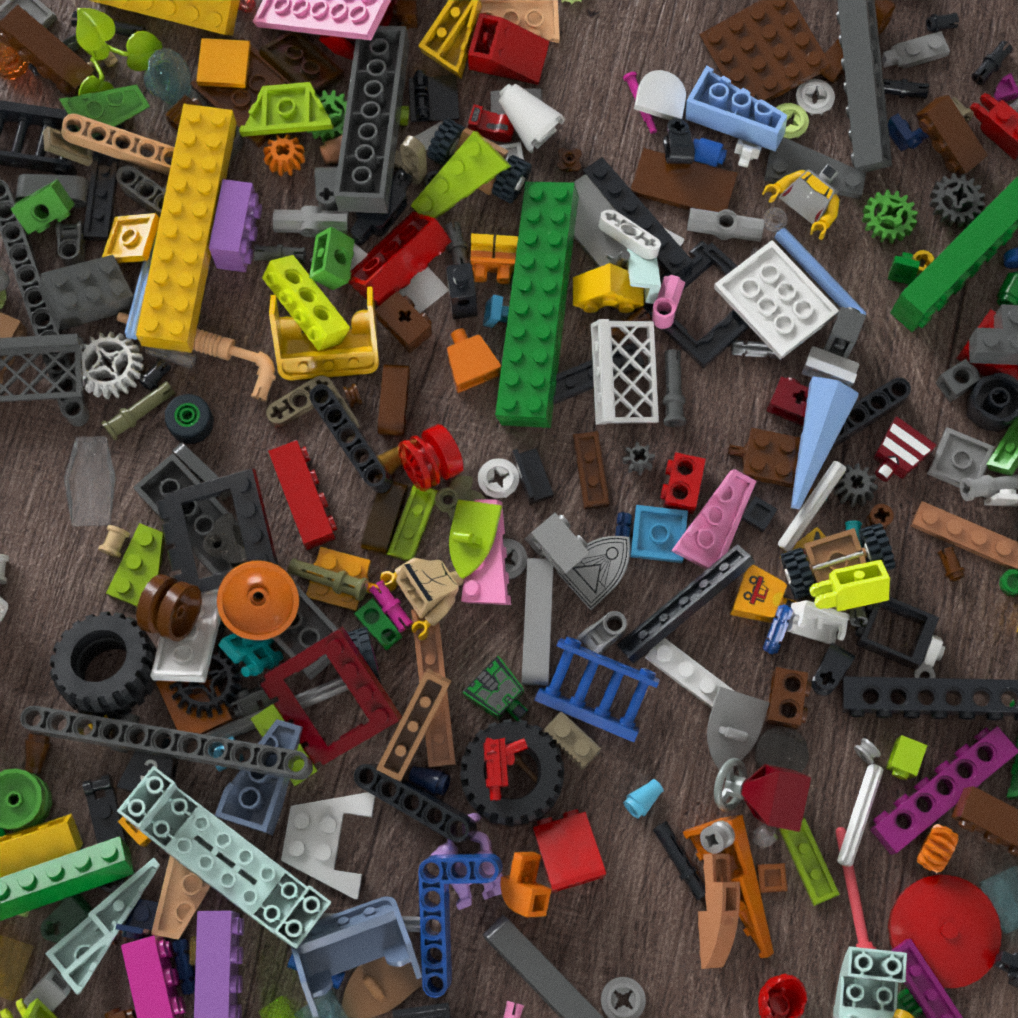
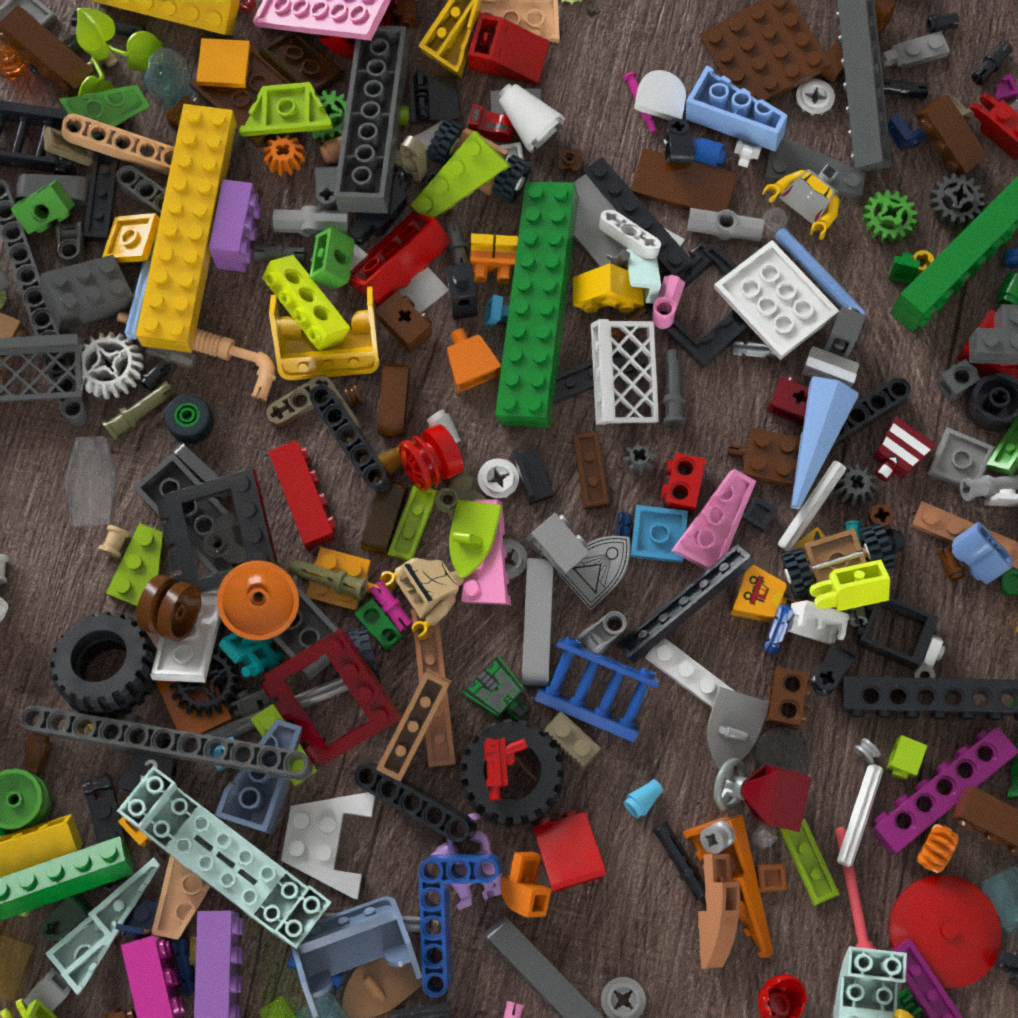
(431, 780): dark blue cone -> none
(444, 419): none -> white cone
(800, 120): yellowish green gear -> none
(896, 540): none -> black plate
(982, 553): none -> medium blue brick

